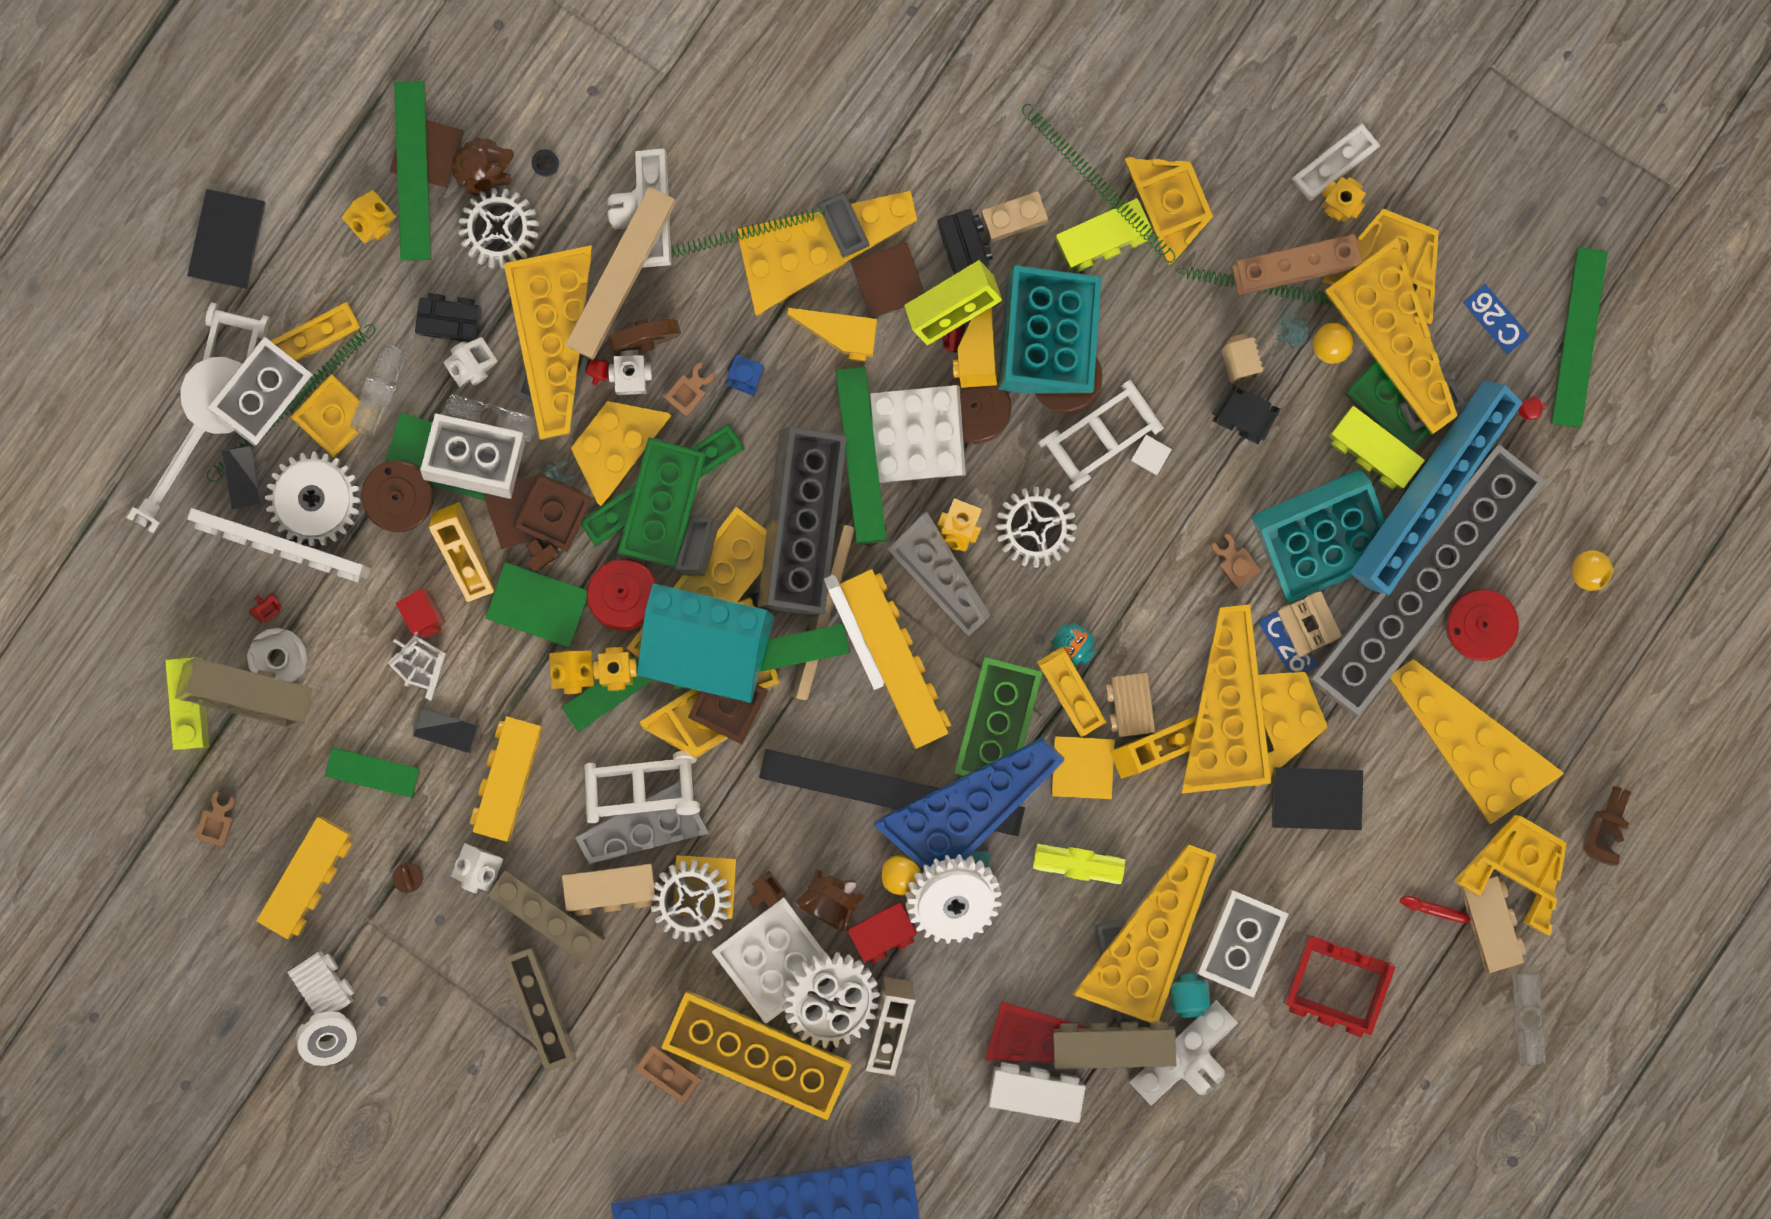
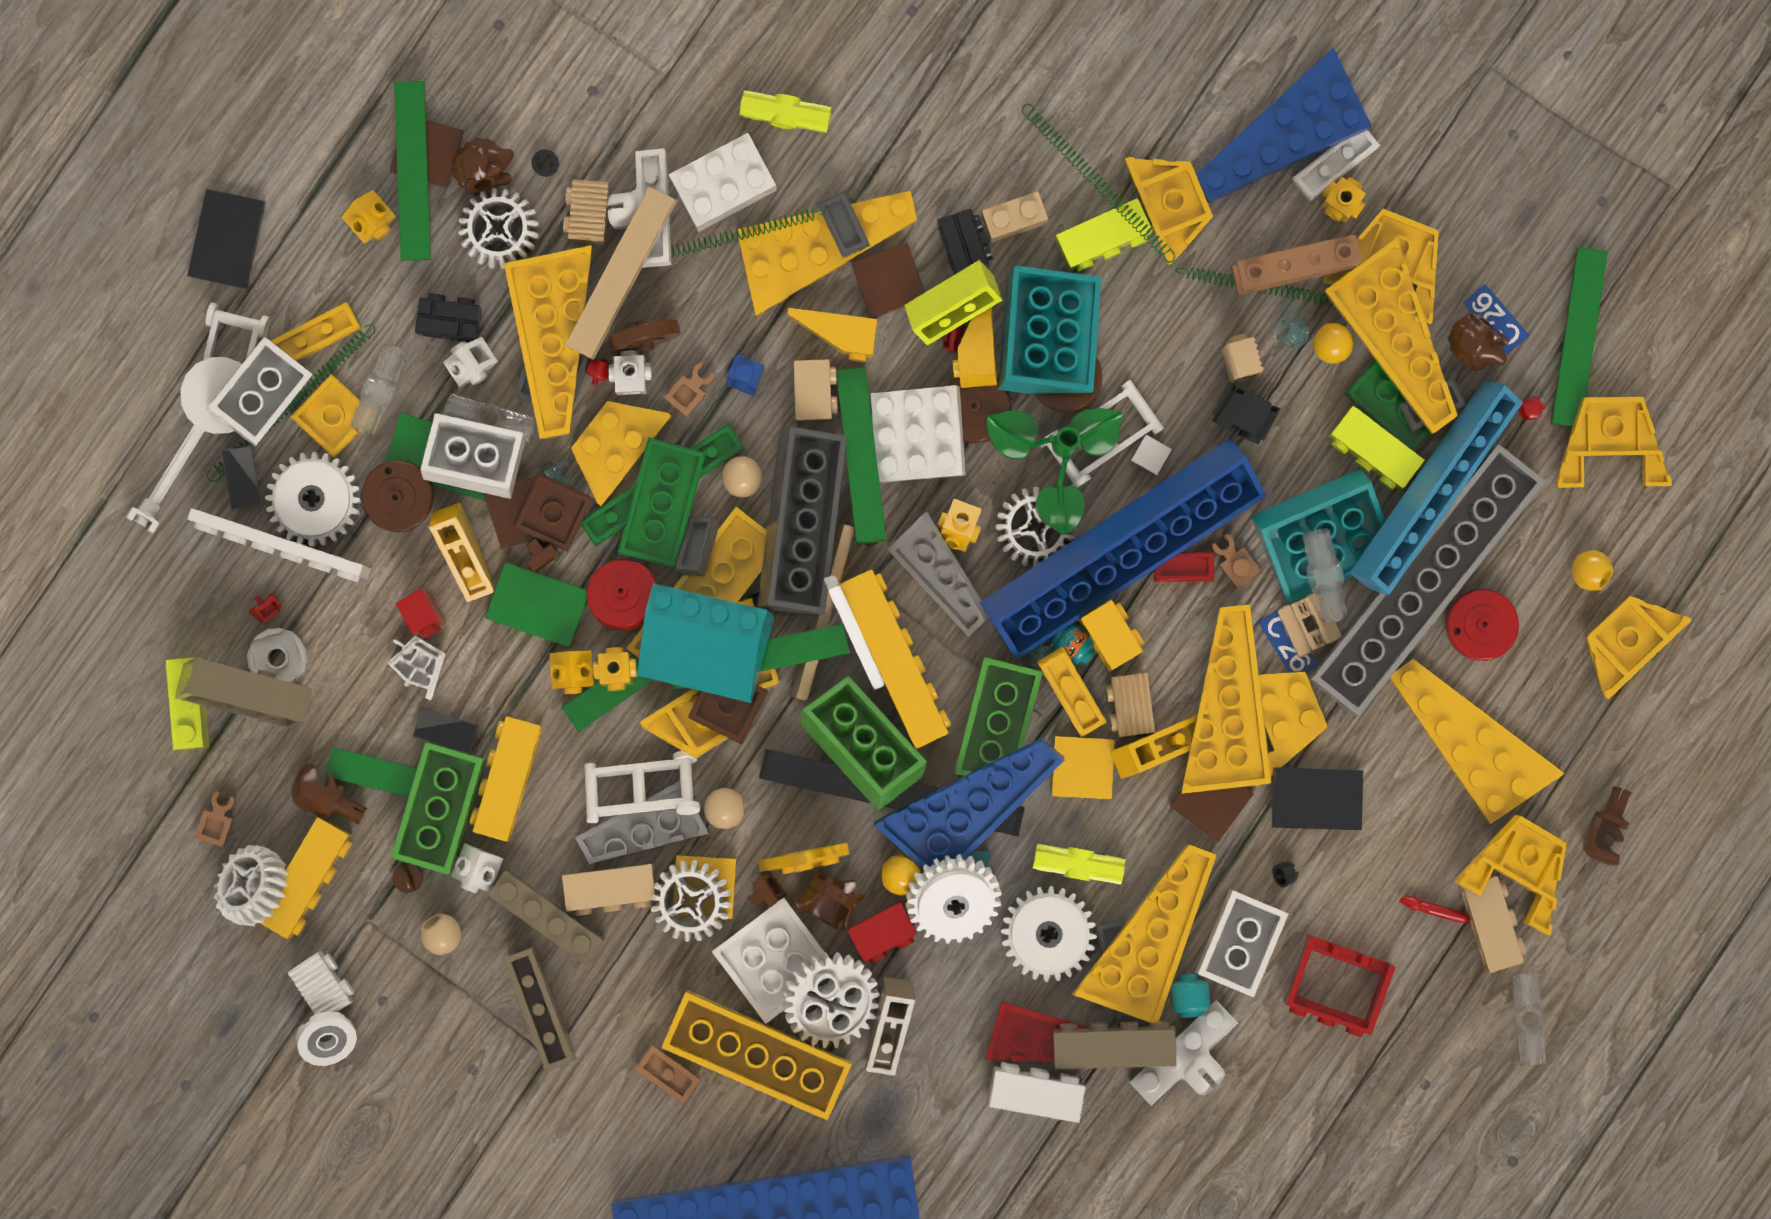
(251, 885): none -> white gear
(323, 801): none -> reddish brown piece
(438, 808): none -> bright green brick
(440, 934): none -> tan piece
(587, 212): none -> tan brick
(723, 182): none -> white brick
(724, 808): none -> tan piece
(742, 476): none -> tan piece
(785, 111): none -> neon yellow piece
(805, 859): none -> yellow wing
(813, 391): none -> tan brick
(863, 743): none -> bright green brick
(1039, 653): none -> clear light blue plate
(1058, 953): none -> white gear
(1096, 430): none -> green plant
(1111, 635): none -> yellow brick
(1123, 548): none -> blue brick
(1187, 568): none -> red tile
(1213, 809): none -> reddish brown tile
(1285, 874): none -> black hinge
(1302, 122): none -> blue wing
(1325, 575): none -> clear piece
(1477, 342): none -> reddish brown animal
(1608, 429): none -> yellow wing
(1630, 640): none -> yellow wing

